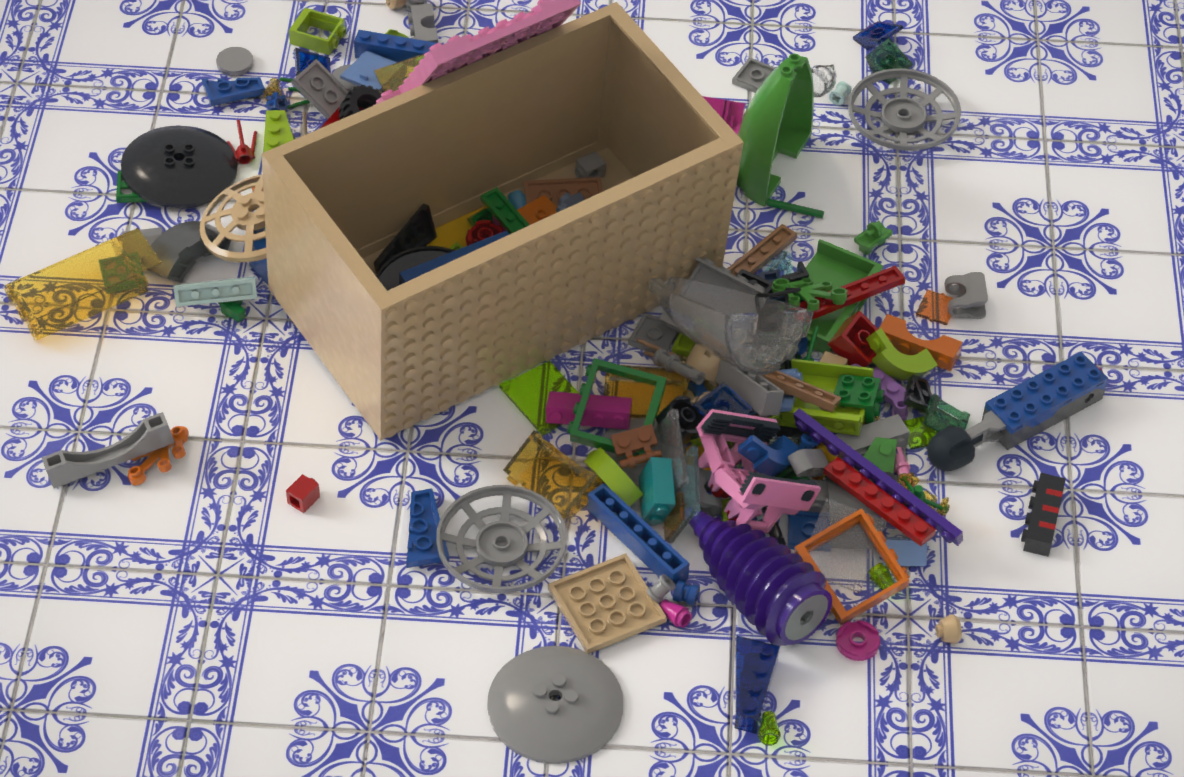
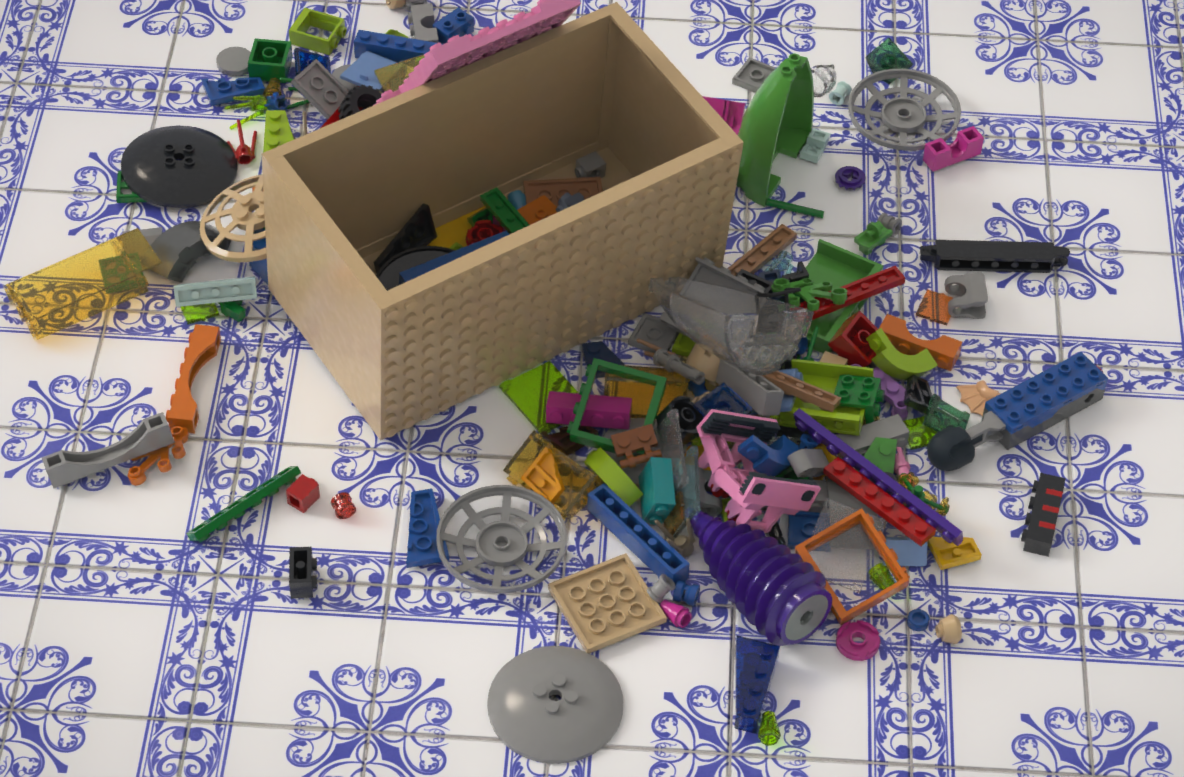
(199, 312): none -> clear neon green piece
(203, 346): none -> orange arch
(237, 508): none -> green plate
(256, 104): none -> clear neon green plant
(270, 59): none -> green brick
(301, 572): none -> black brick
(343, 505): none -> clear red wheel
(453, 24): none -> blue brick
(544, 476): none -> light orange wing
(562, 439): none -> dark brown wing
(599, 351): none -> dark blue wing
(681, 543): none -> dark tan plant
(815, 145): none -> light aqua slope
(844, 173): none -> dark purple gear
(876, 34): clear blue slope -> none
(890, 223): none -> light grey bush
(918, 620): none -> blue tile
(951, 555): none -> yellow wing
(965, 146): none -> dark pink arch
(976, 396): none -> light nougat arm
(995, 256): none -> black hinge

